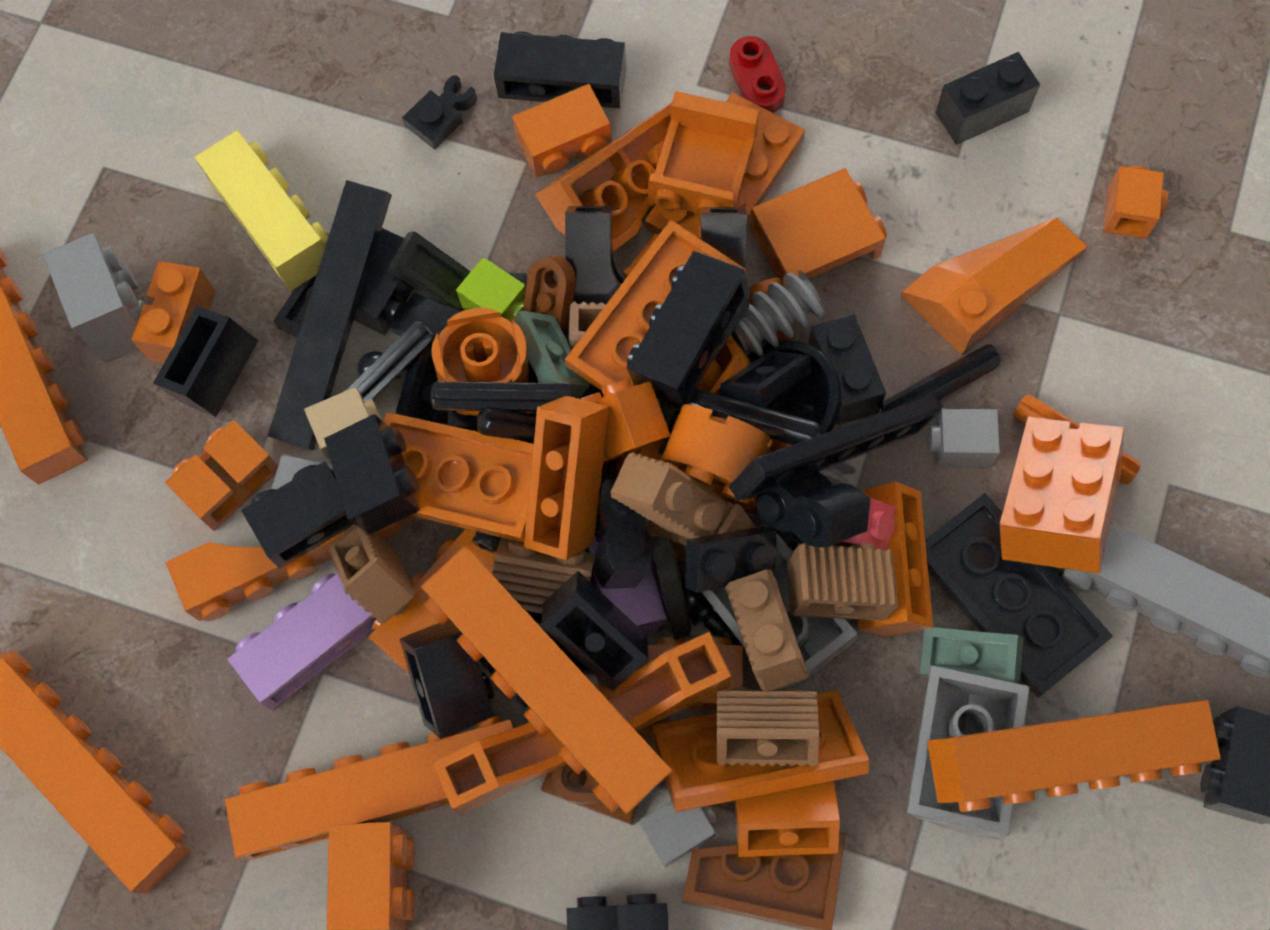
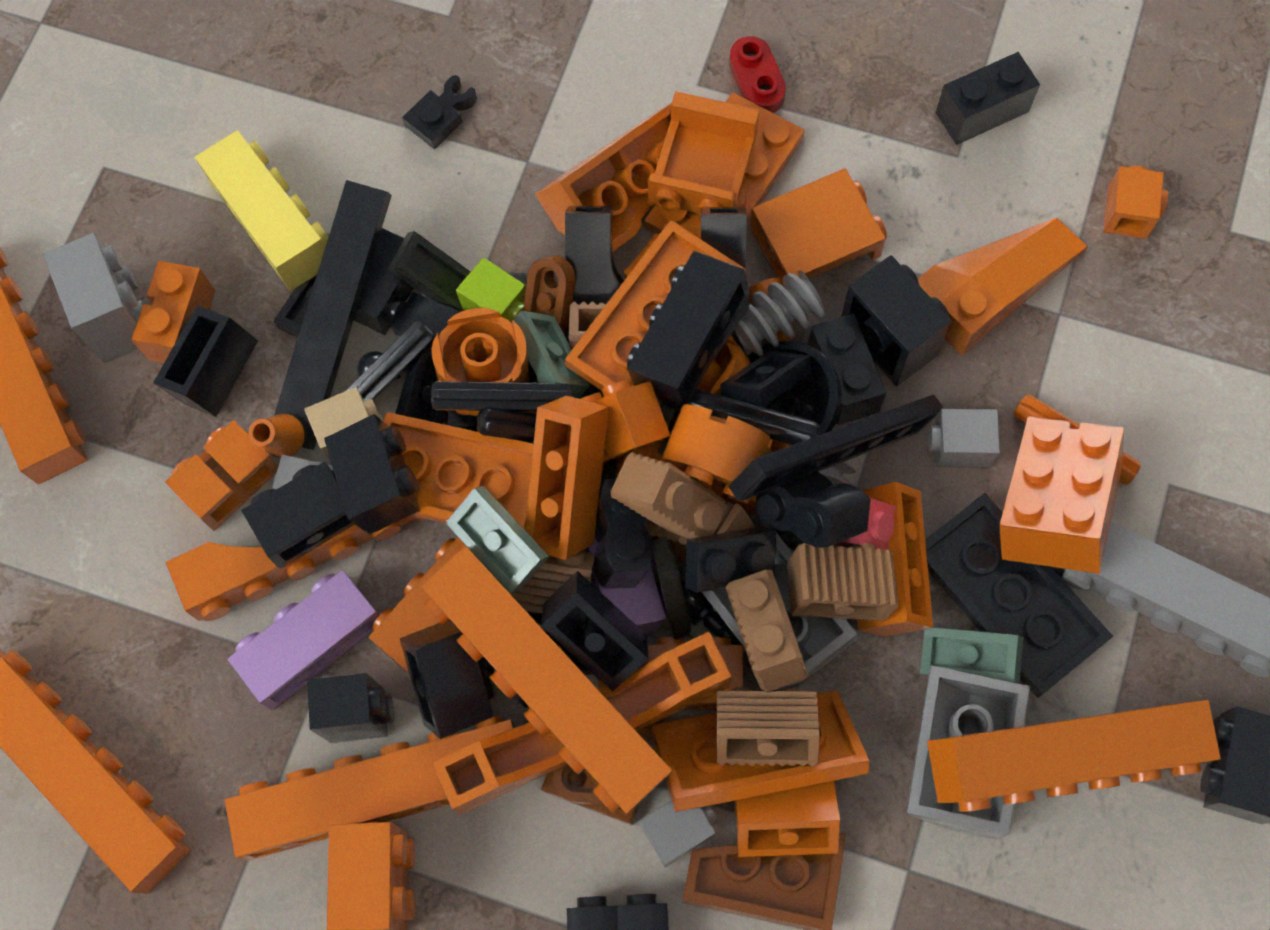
(278, 434): none -> orange cone
(349, 708): none -> black brick
(372, 573): medium nougat brick -> none
(497, 539): none -> sand green plate
(550, 66): black brick -> none
(562, 130): orange piece -> none
(897, 319): none -> black brick
(948, 378): black axle -> none

